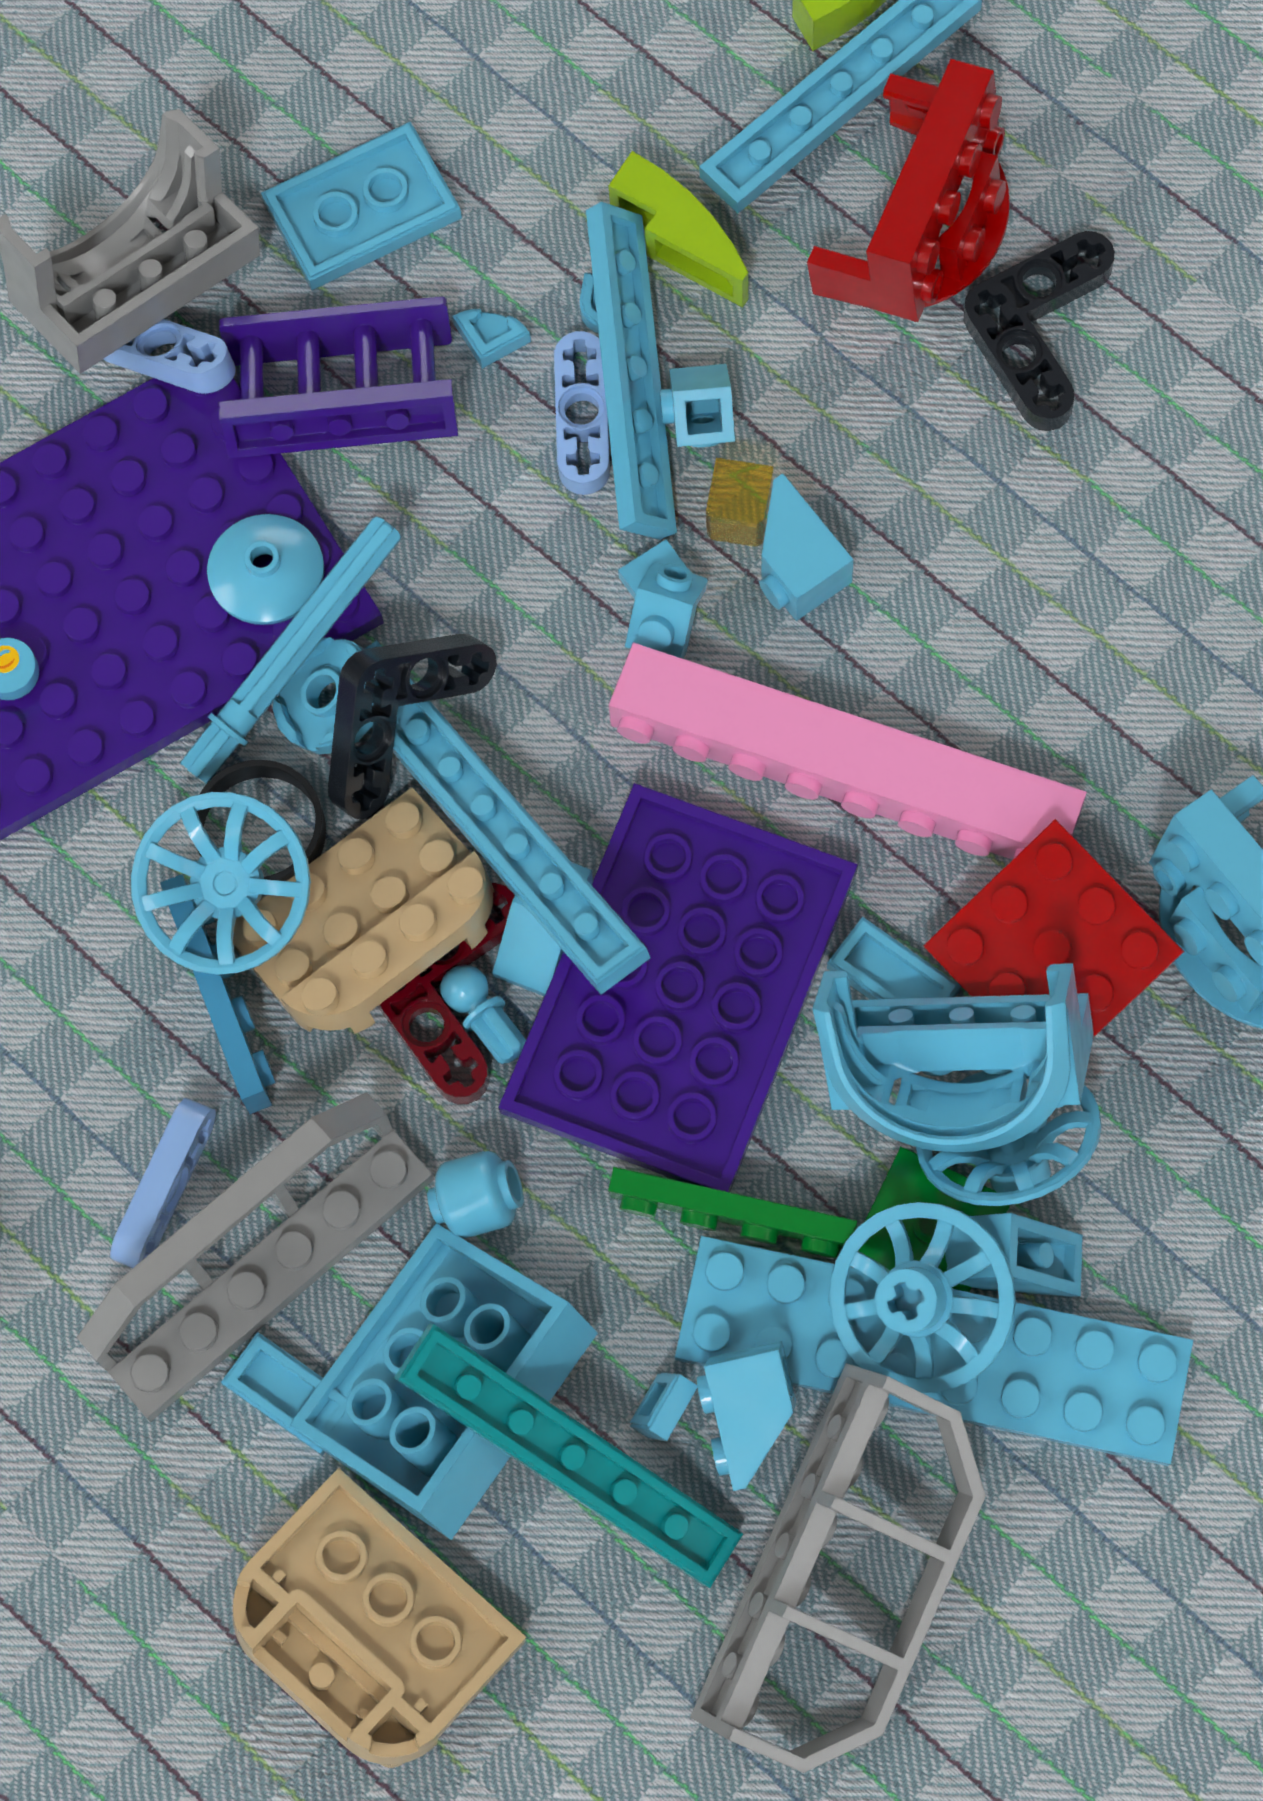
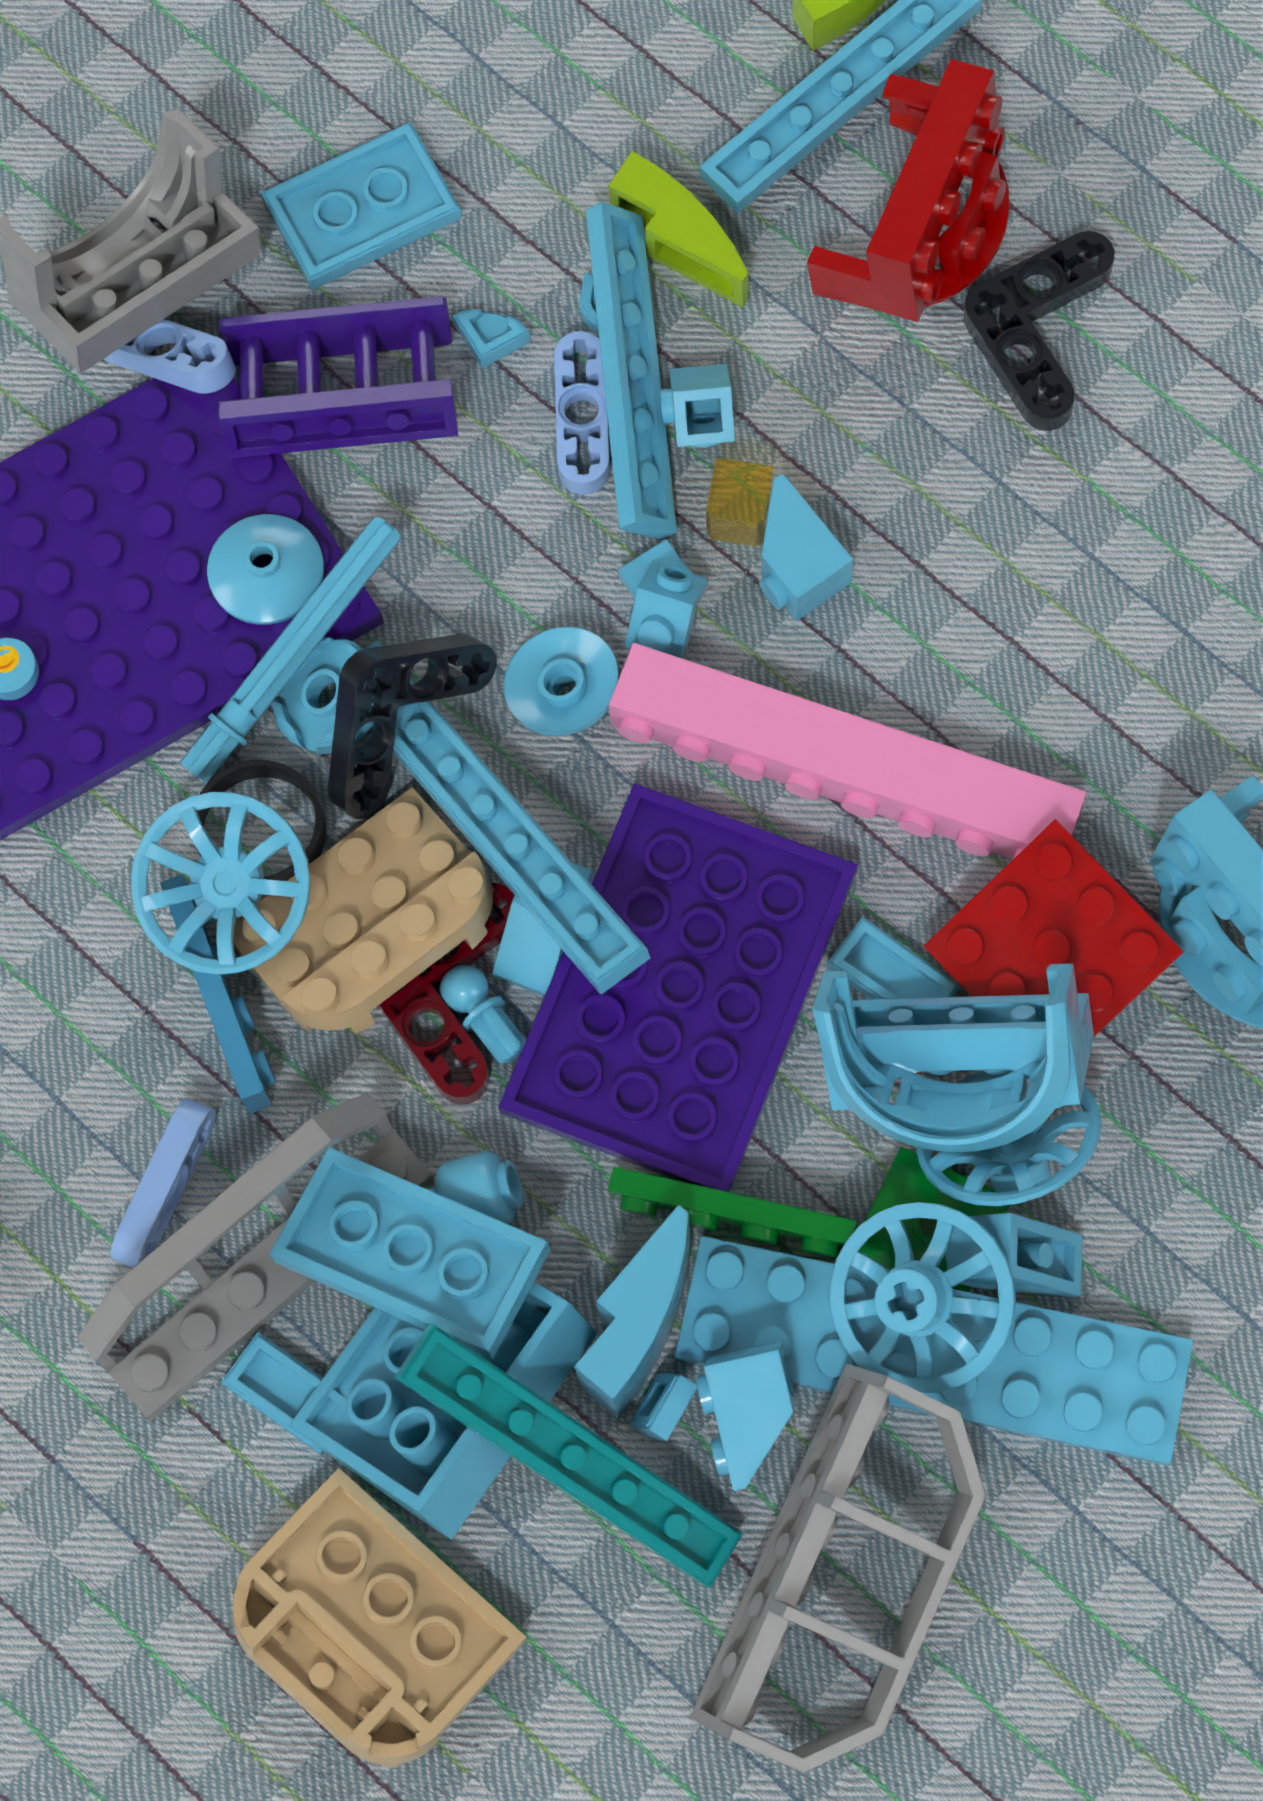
(410, 1252): none -> medium azure plate
(548, 664): none -> medium azure dish
(637, 1317): none -> medium azure slope

